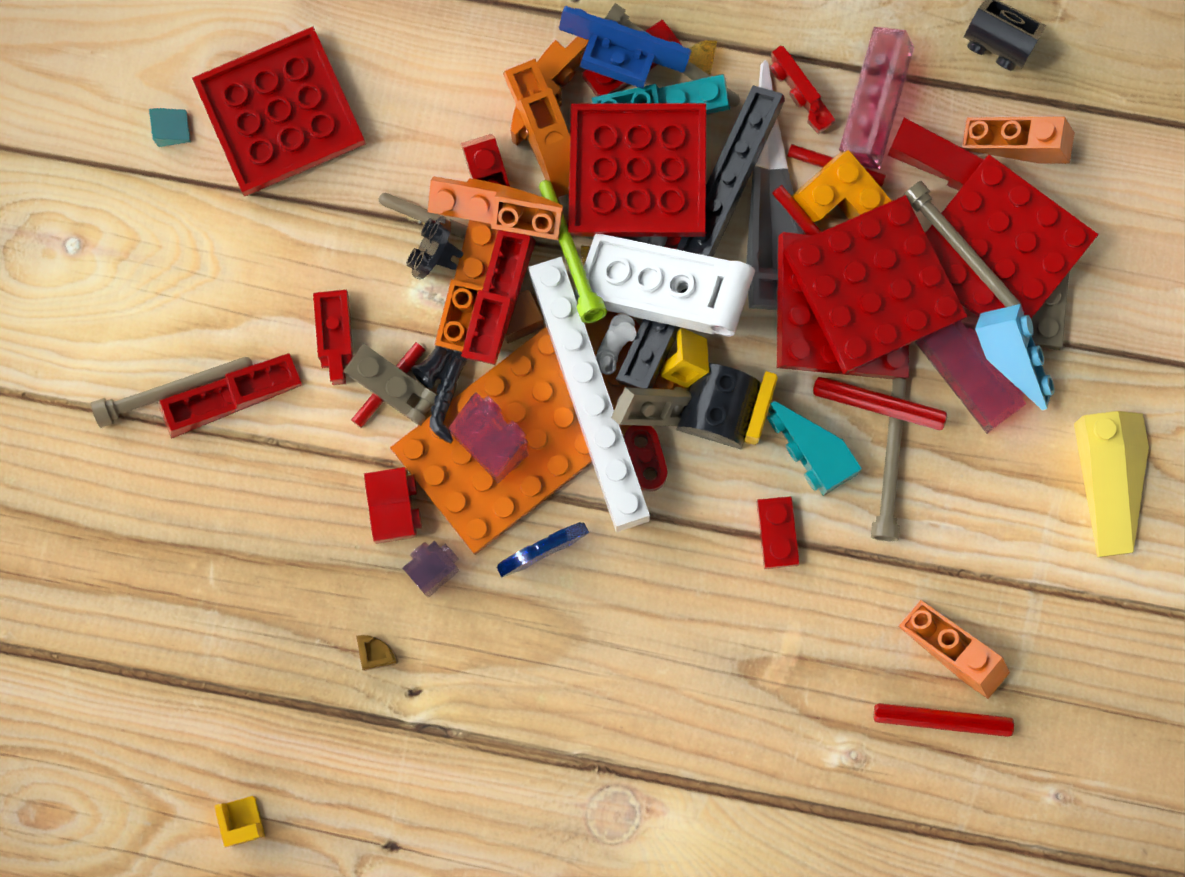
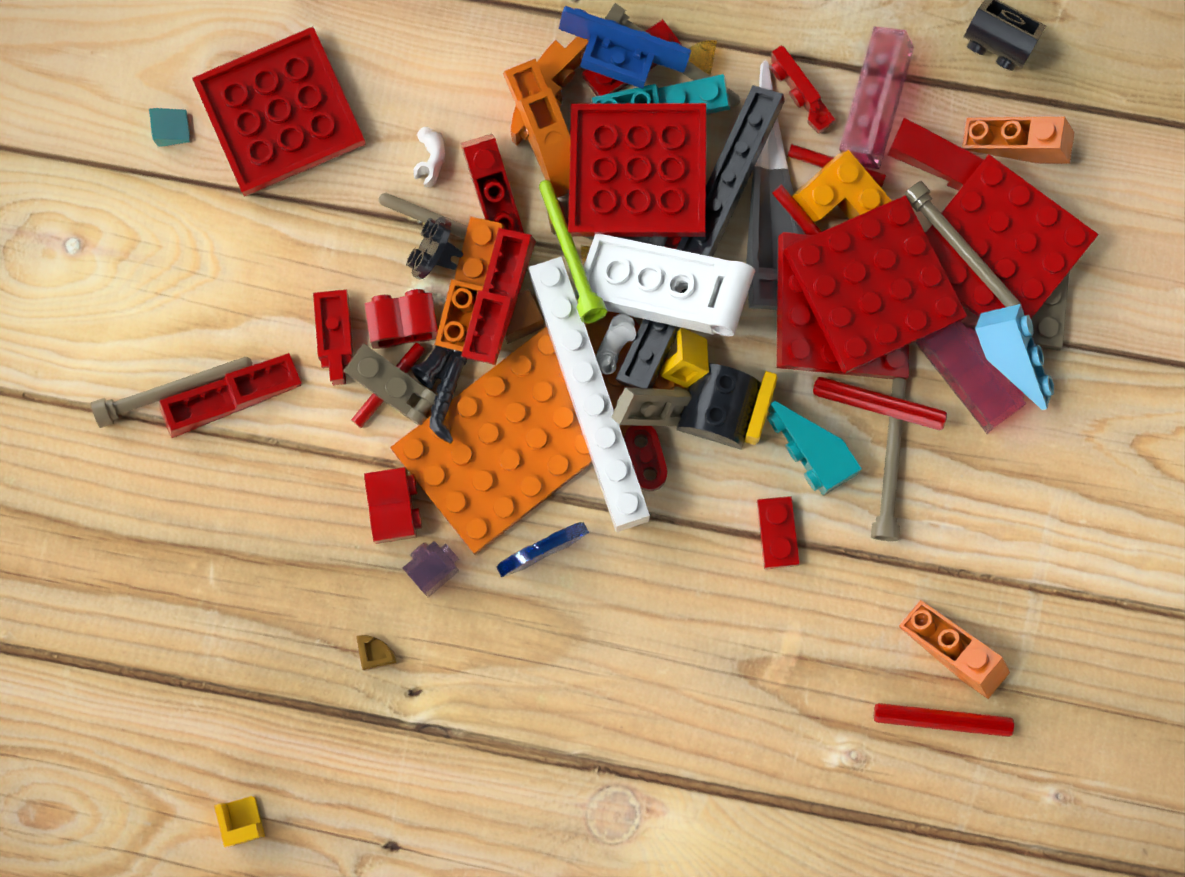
(401, 319): none -> red brick
(435, 146): none -> white piece
(488, 437): clear pink slope -> none
(496, 204): orange slope -> none
(1113, 466): light yellow wedge -> none

